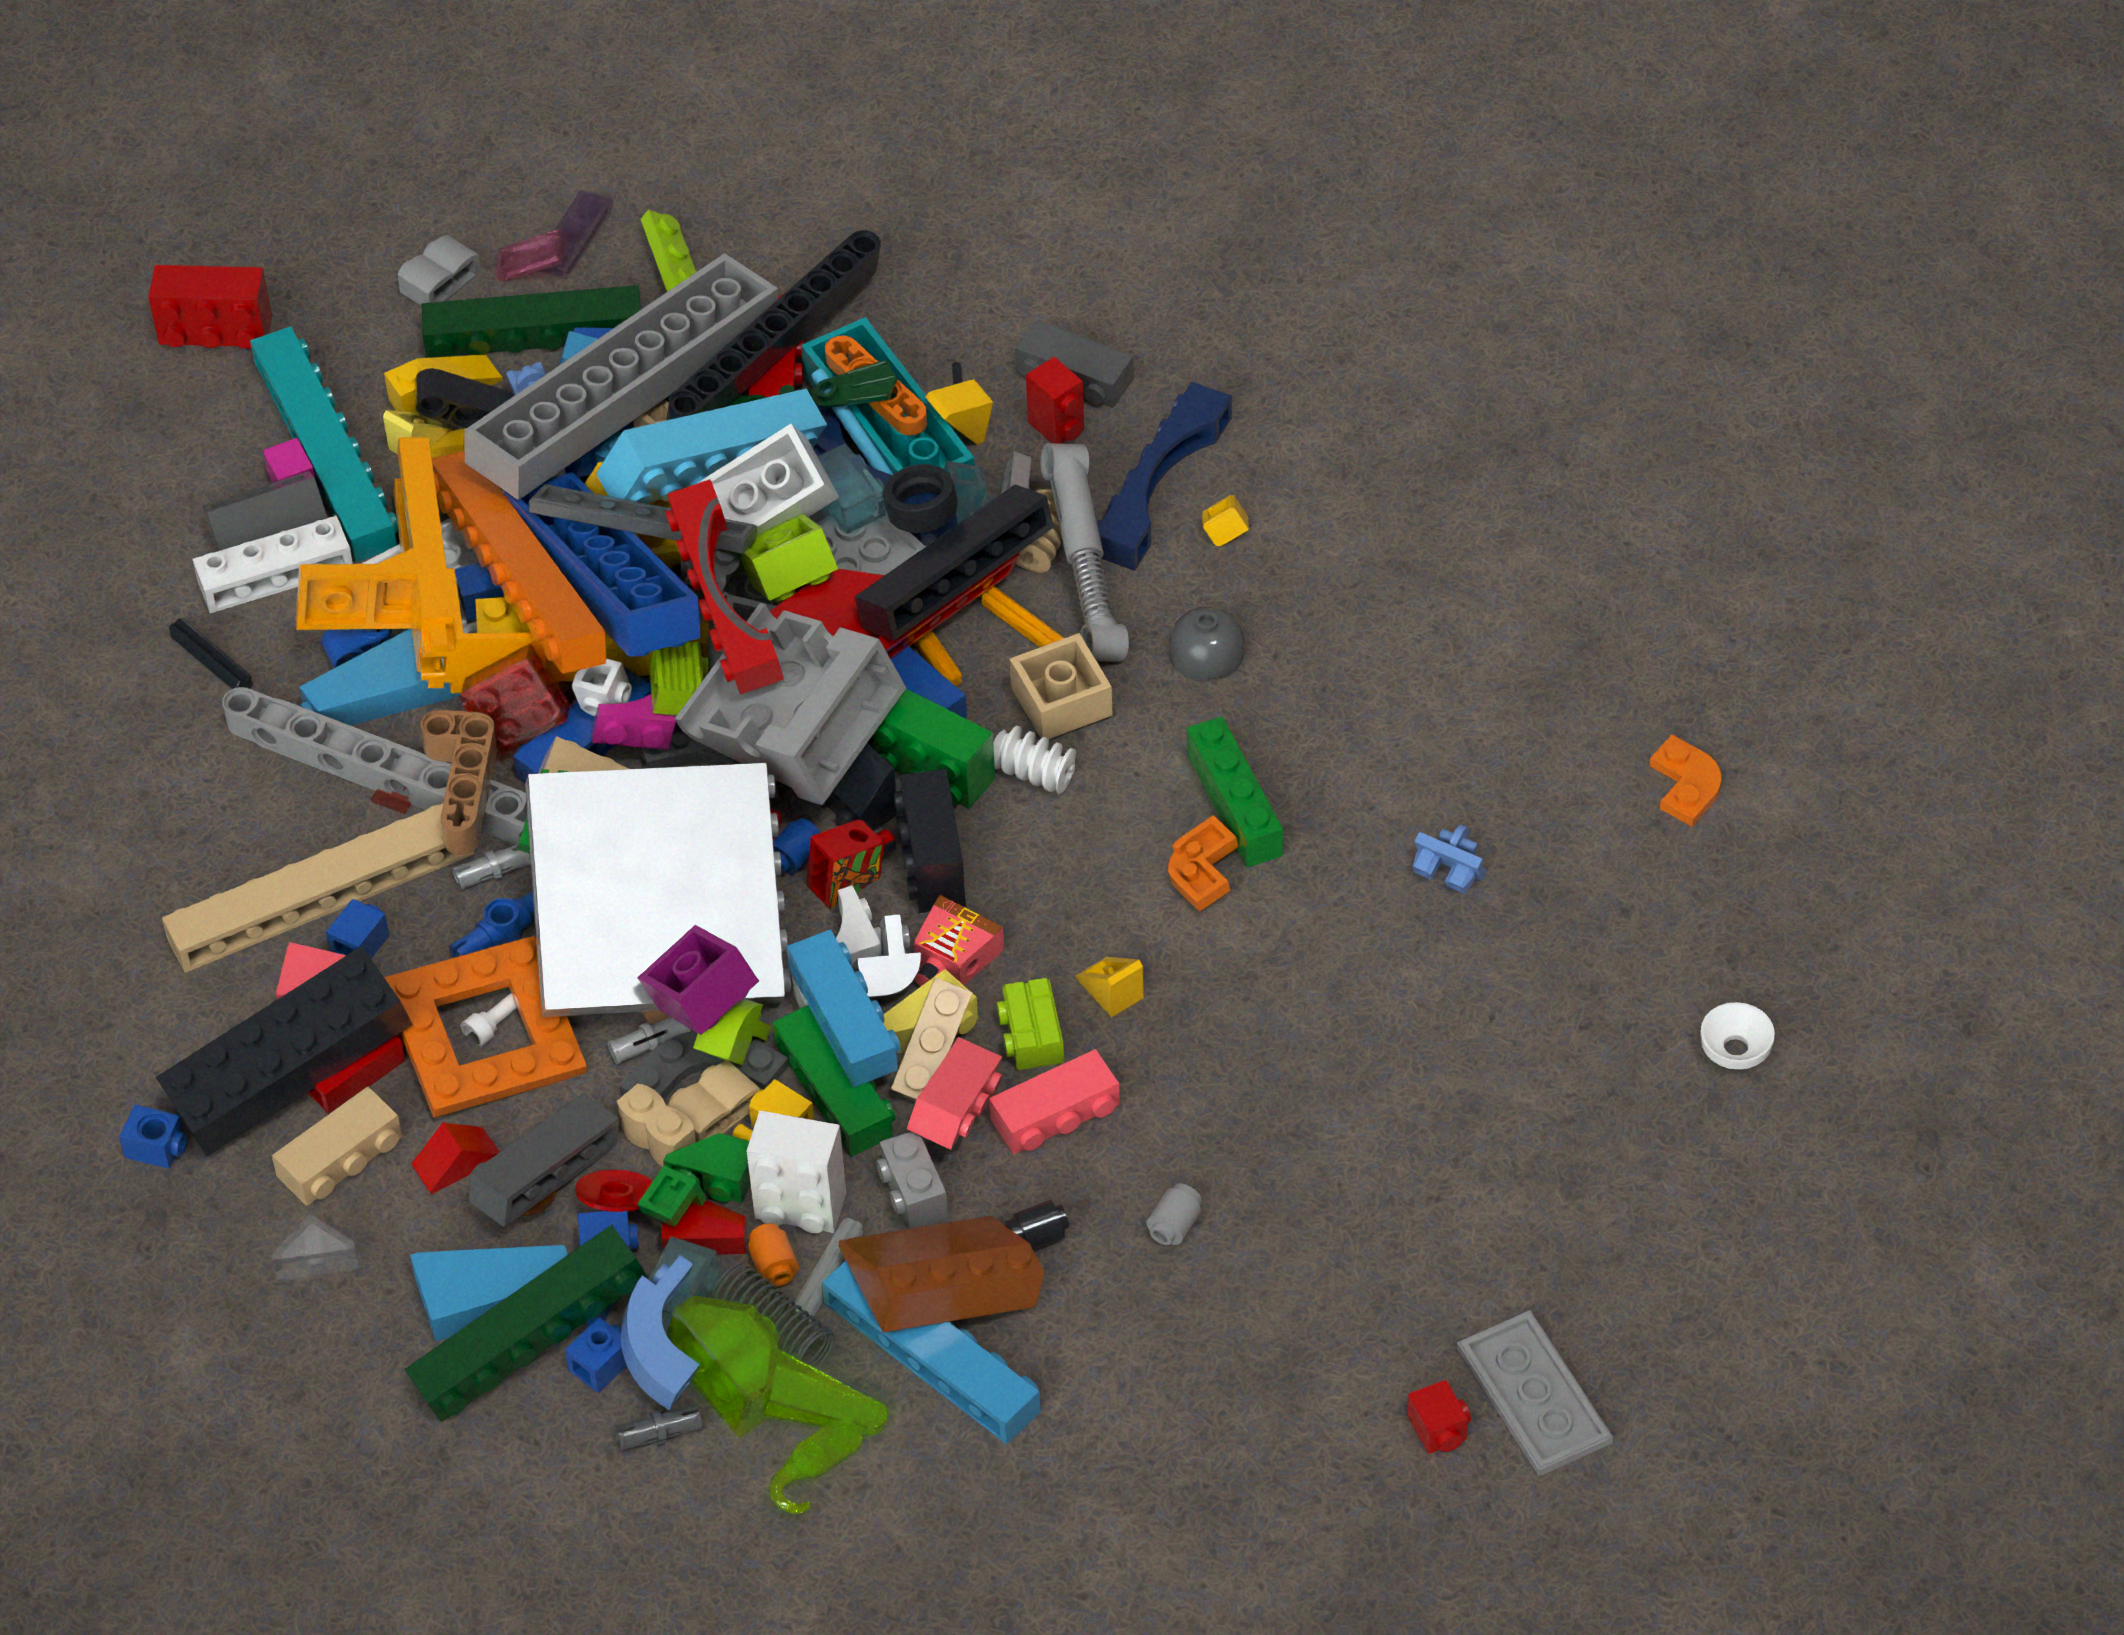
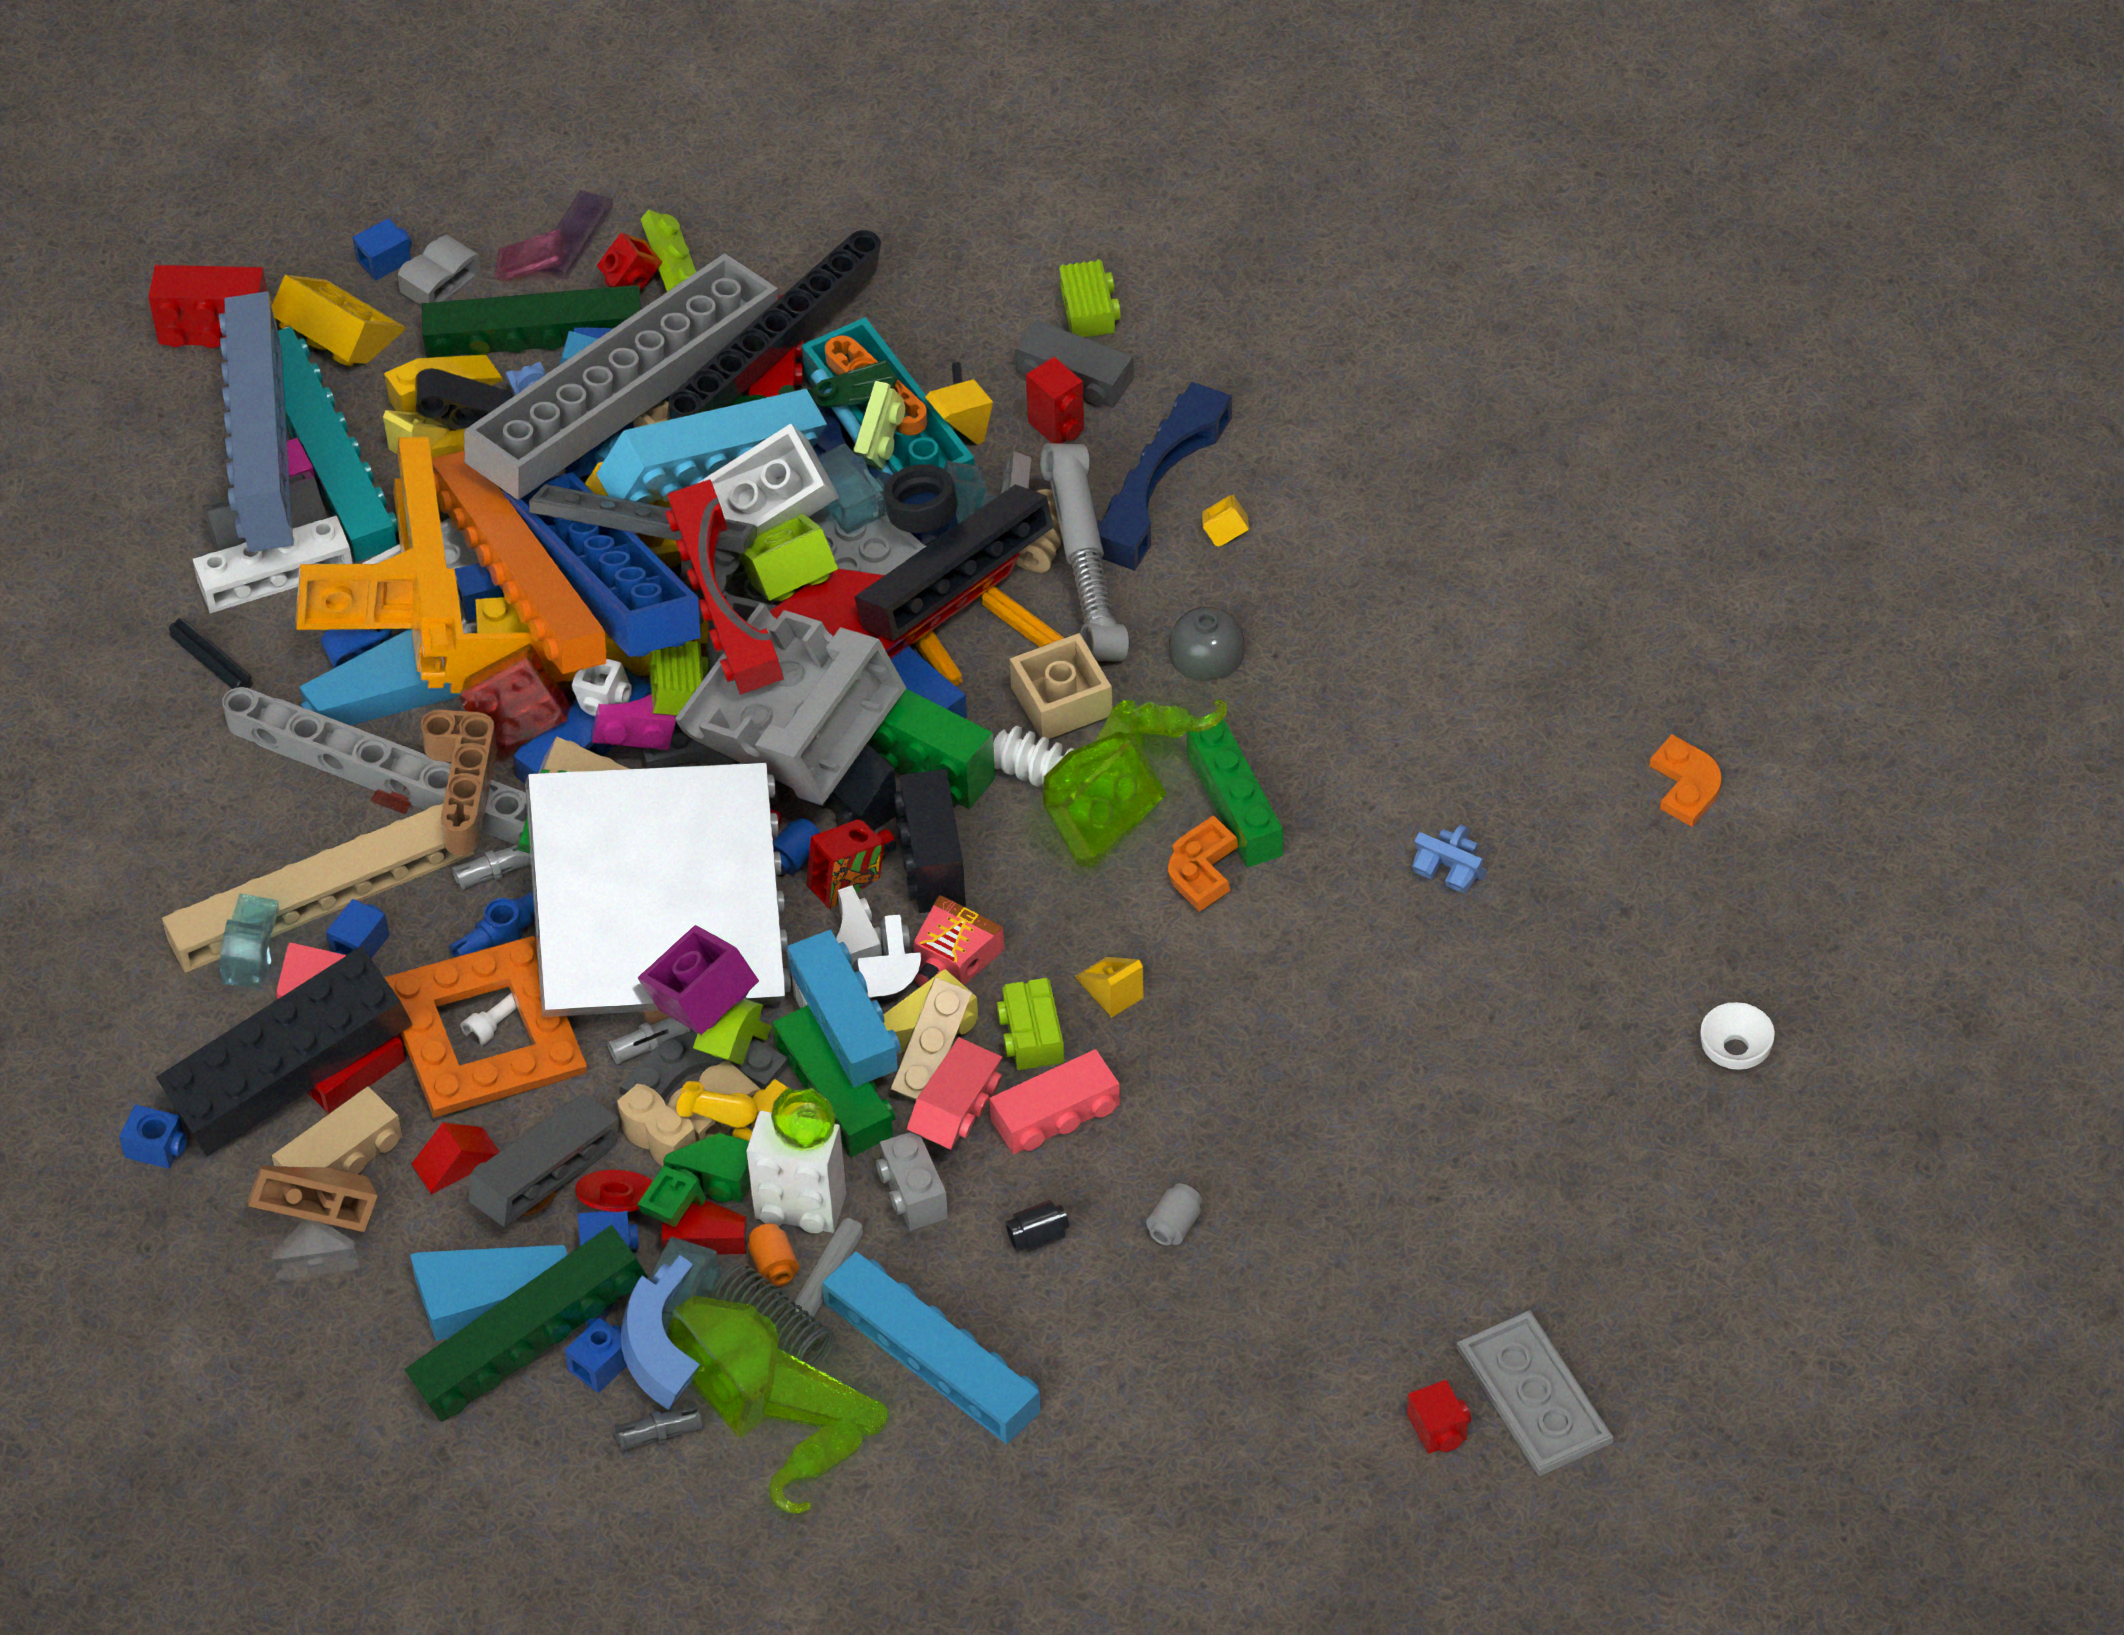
(246, 942): none -> clear light blue brick
(256, 422): none -> sand blue brick
(315, 1195): none -> medium nougat slope
(333, 319): none -> yellow slope
(382, 248): none -> blue brick
(629, 262): none -> red brick
(733, 1109): none -> yellow piece
(803, 1119): none -> clear neon green hair
(878, 427): none -> yellowish green plate
(944, 1272): dark orange slope -> none
(1088, 299): none -> lime brick
(1109, 784): none -> clear neon green slope

